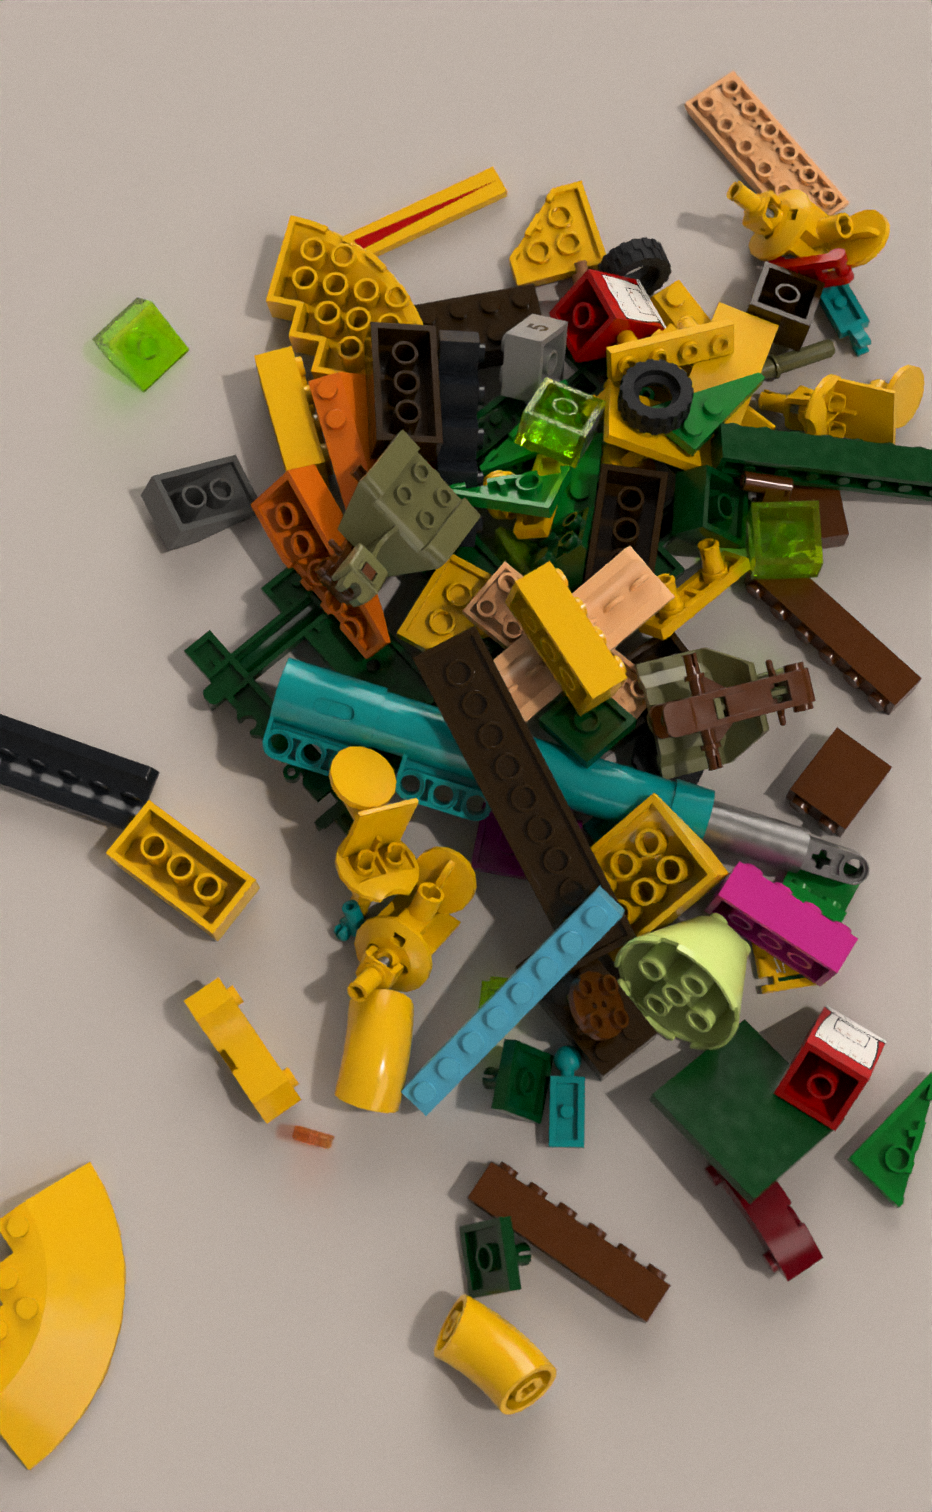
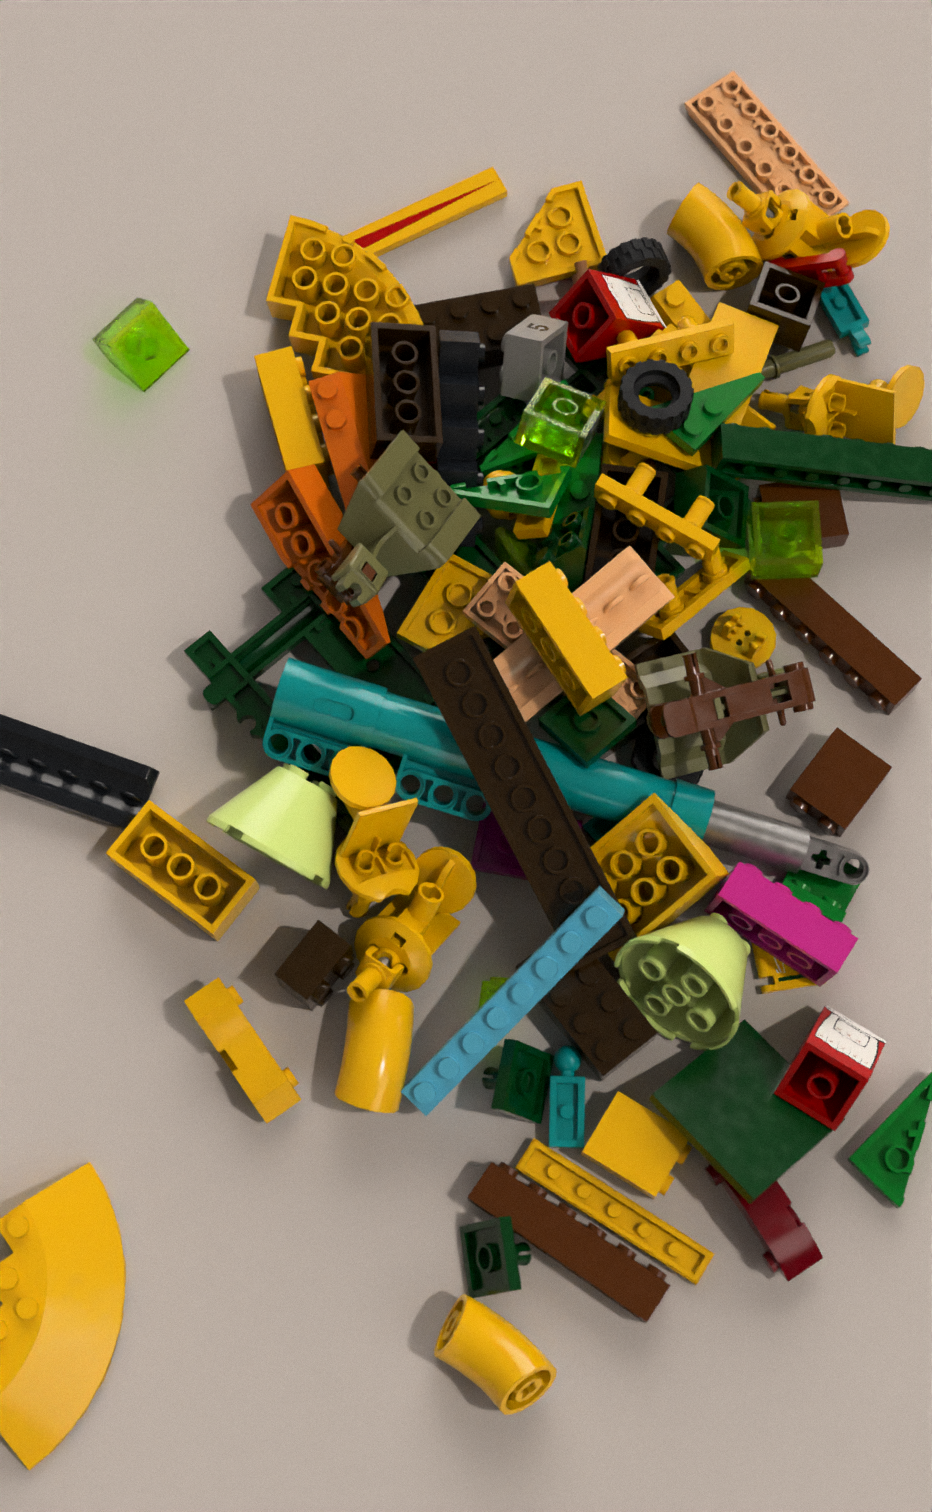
(199, 500): dark grey slope -> none
(285, 821): none -> yellowish green cone
(312, 1137): clear orange tile -> none
(316, 966): none -> dark brown brick
(350, 922): teal arm -> none
(597, 1005): reddish brown plate -> none
(615, 1211): none -> yellow tile
(637, 1146): none -> yellow brick
(667, 525): none -> yellow plate
(715, 240): none -> yellow brick
(731, 628): none -> yellow plate
(767, 486): reddish brown piece -> none

